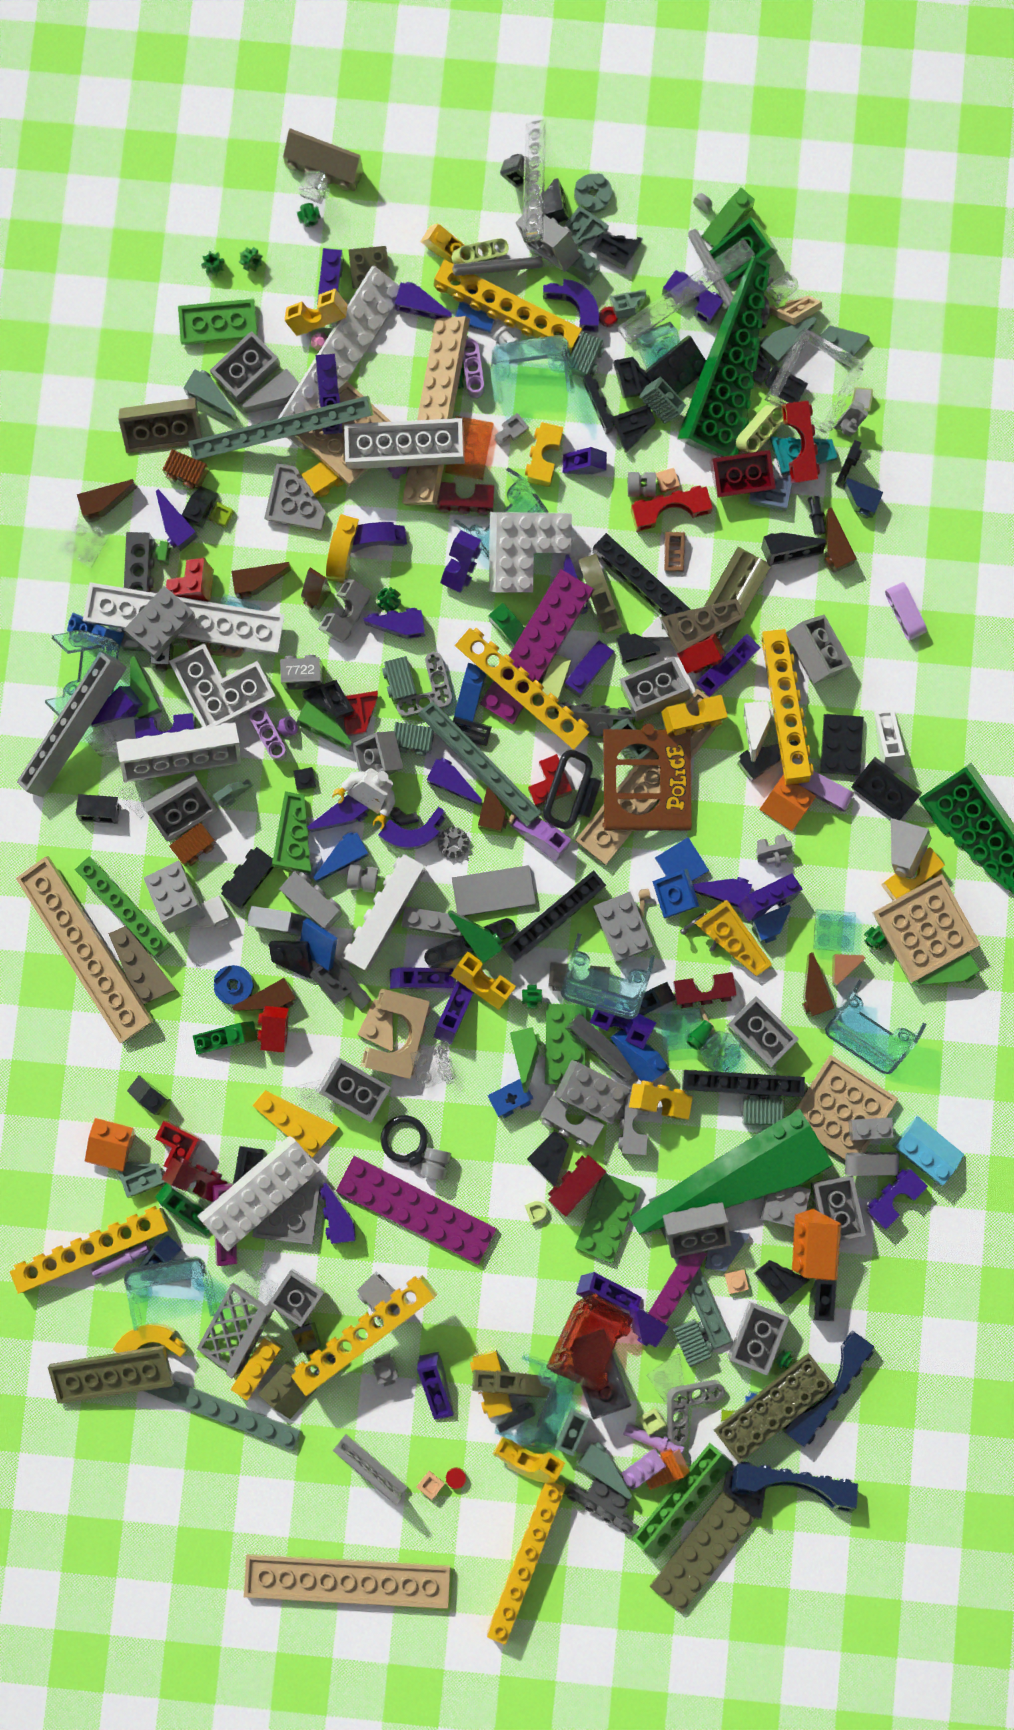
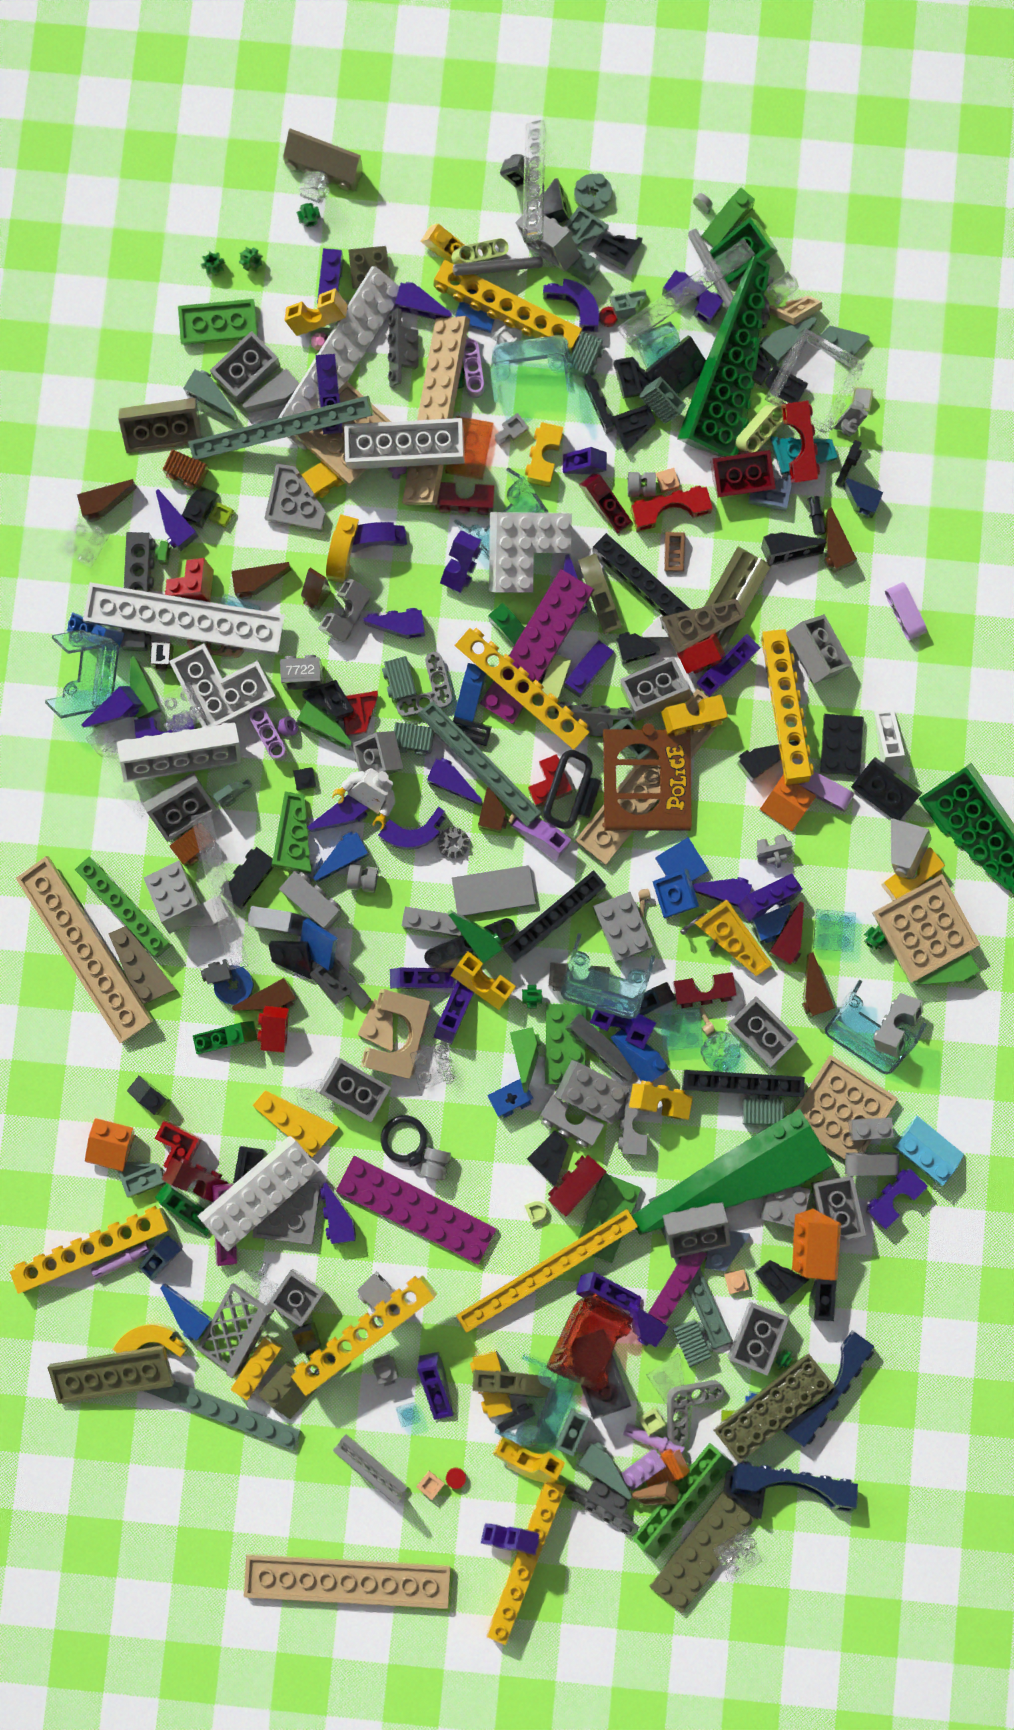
(71, 724): light grey brick -> none
(97, 808): black hinge -> none
(141, 1279): clear light blue windscreen -> none
(159, 622): light grey brick -> none
(181, 708): none -> clear hinge
(187, 1315): none -> blue slope
(216, 973): none -> dark grey brick
(219, 890): none -> clear plate
(385, 913): white brick -> none
(389, 599): green gear -> none
(402, 348): none -> dark grey bracket
(402, 818): dark grey arm -> none
(408, 1414): none -> clear light blue plate
(510, 1538): none -> dark purple arch
(546, 1270): none -> yellow plate
(605, 502): none -> dark red slope
(658, 1494): none -> medium nougat slope
(699, 1036): green cone -> none
(737, 1555): none -> clear hinge
(757, 724): white slope -> none
(789, 941): none -> dark red slope
(843, 965): nougat slope -> none
(902, 1011): none -> light grey arch

